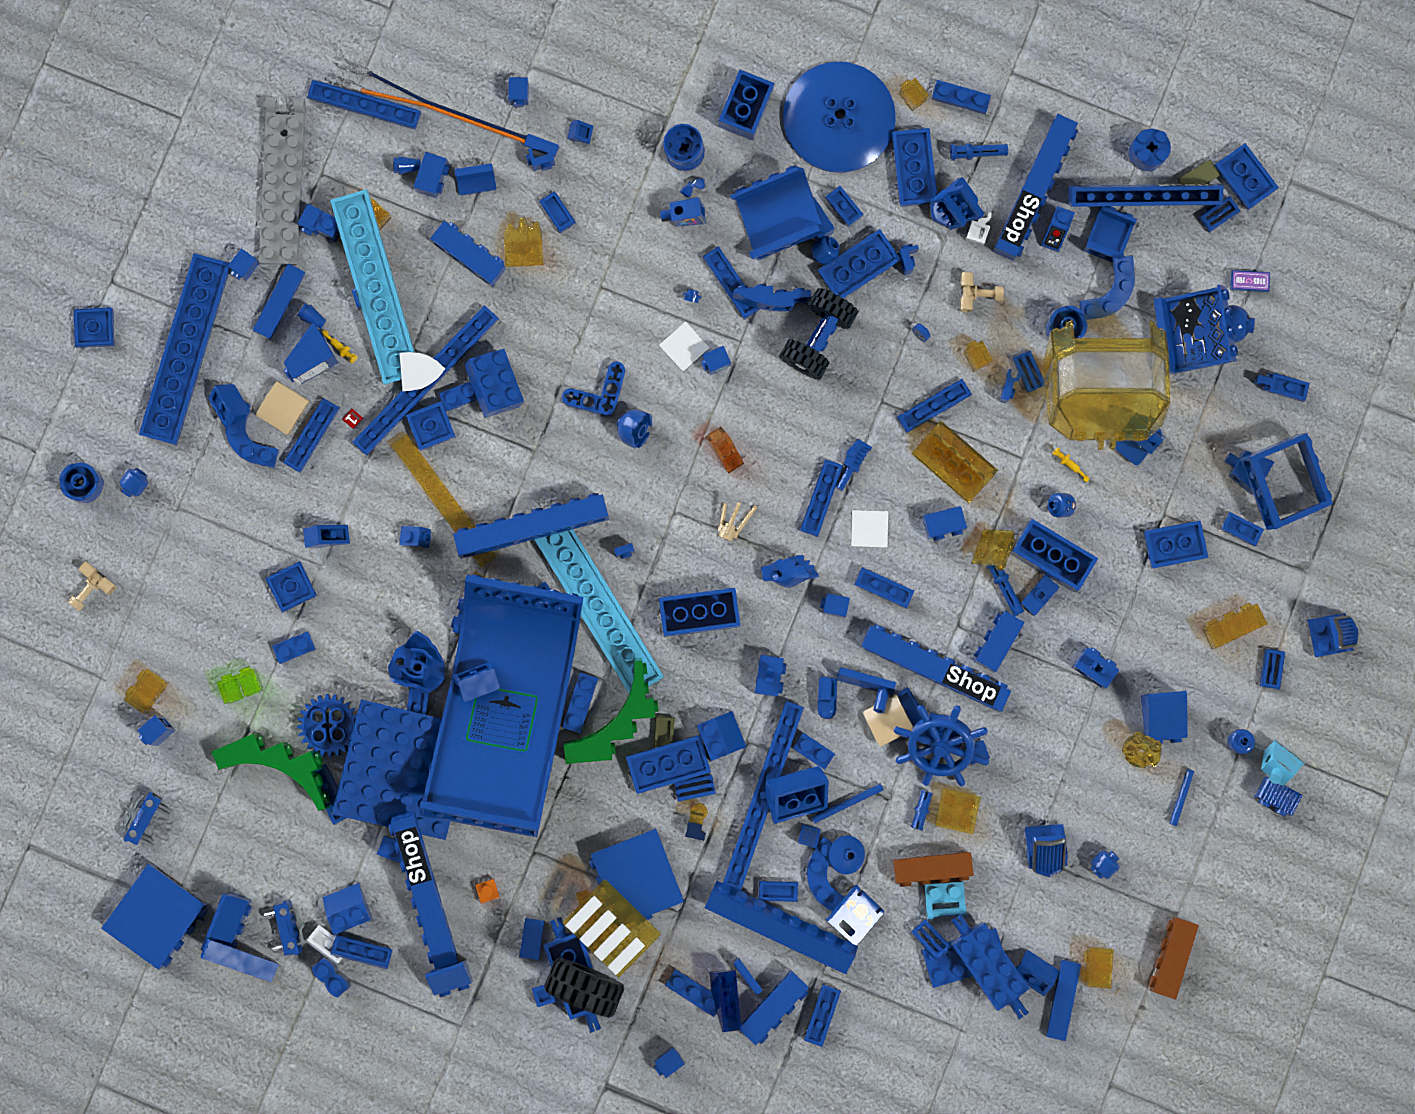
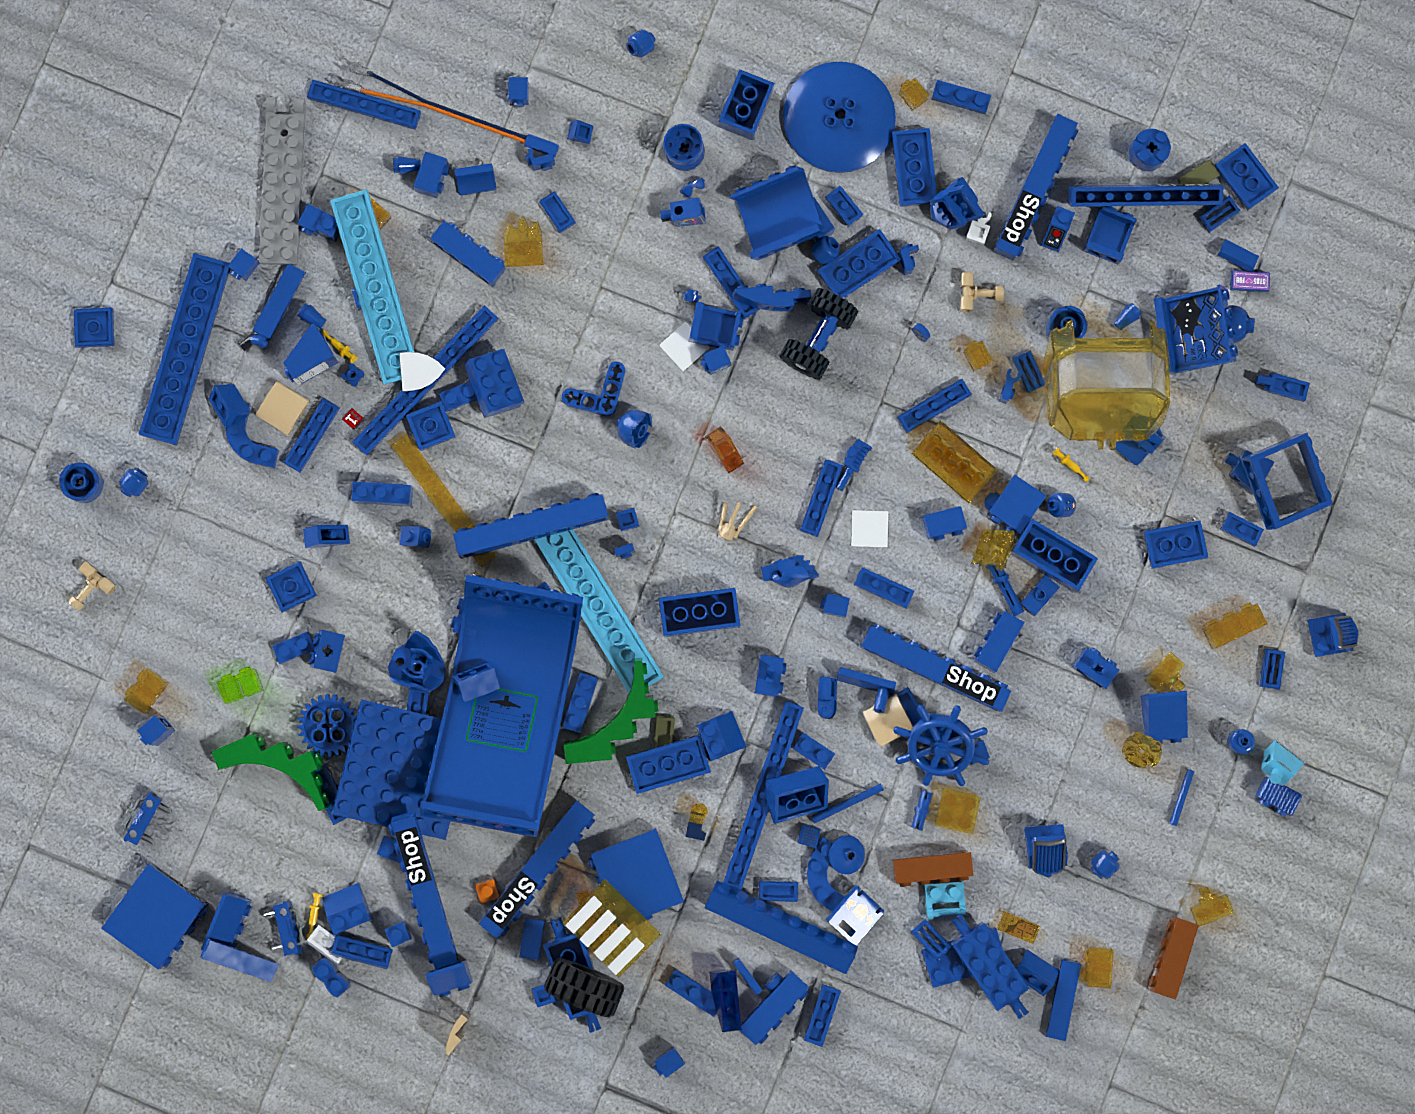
(254, 339): none -> arm
(315, 907): none -> yellow piece
(334, 644): none -> blue brick
(353, 380): none -> blue plate
(382, 494): none -> blue brick
(398, 933): none -> blue brick
(456, 1036): none -> tan slope
(536, 869): none -> blue brick
(627, 519): none -> blue plate
(641, 43): none -> blue head
(711, 784): blue tile -> none
(715, 327): none -> blue panel
(773, 982): none -> blue tile
(966, 151): blue pin -> none
(990, 500): none -> blue plate
(1016, 505): none -> blue panel
(1018, 927): none -> clear yellow tile
(1118, 295): blue plate -> none
(1127, 316): none -> blue cone
(1166, 674): none -> clear yellow hinge
(1211, 907): none -> clear yellow hinge
(1238, 255): none -> blue tile

